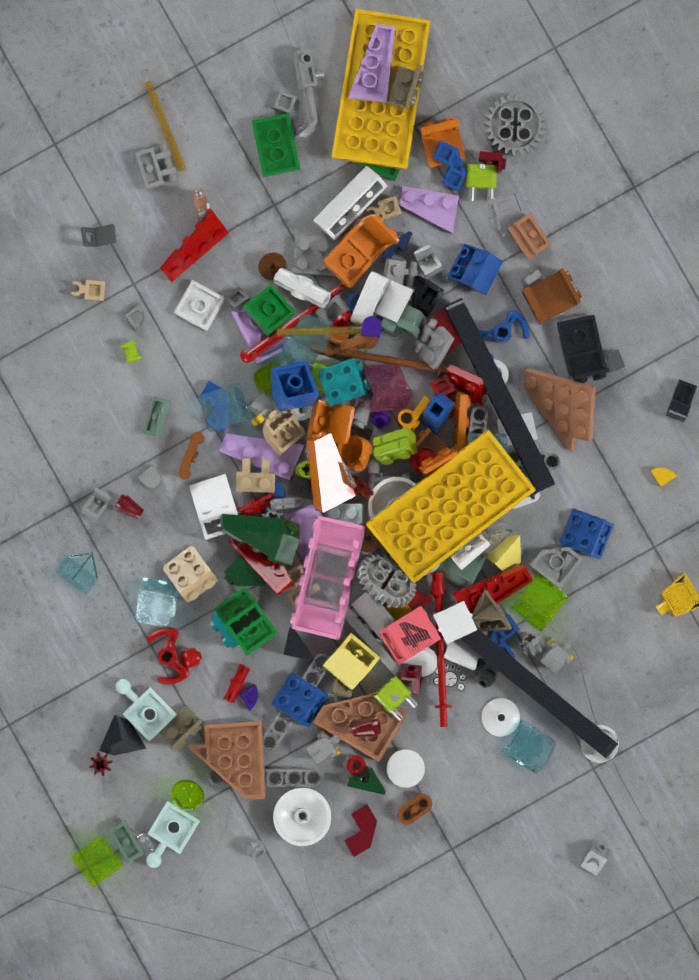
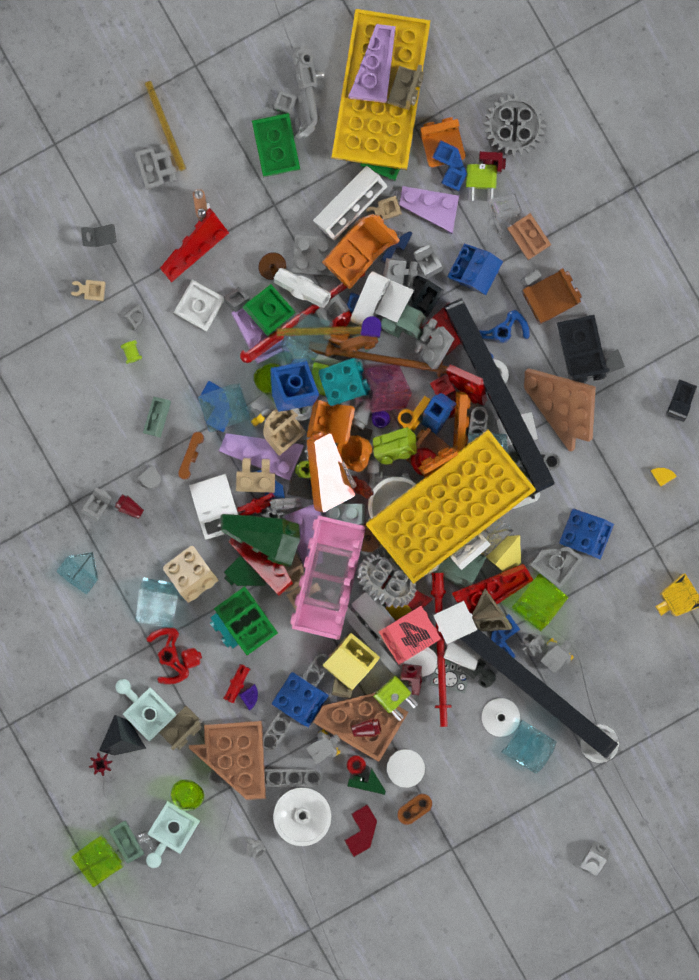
(295, 646): black slope -> none

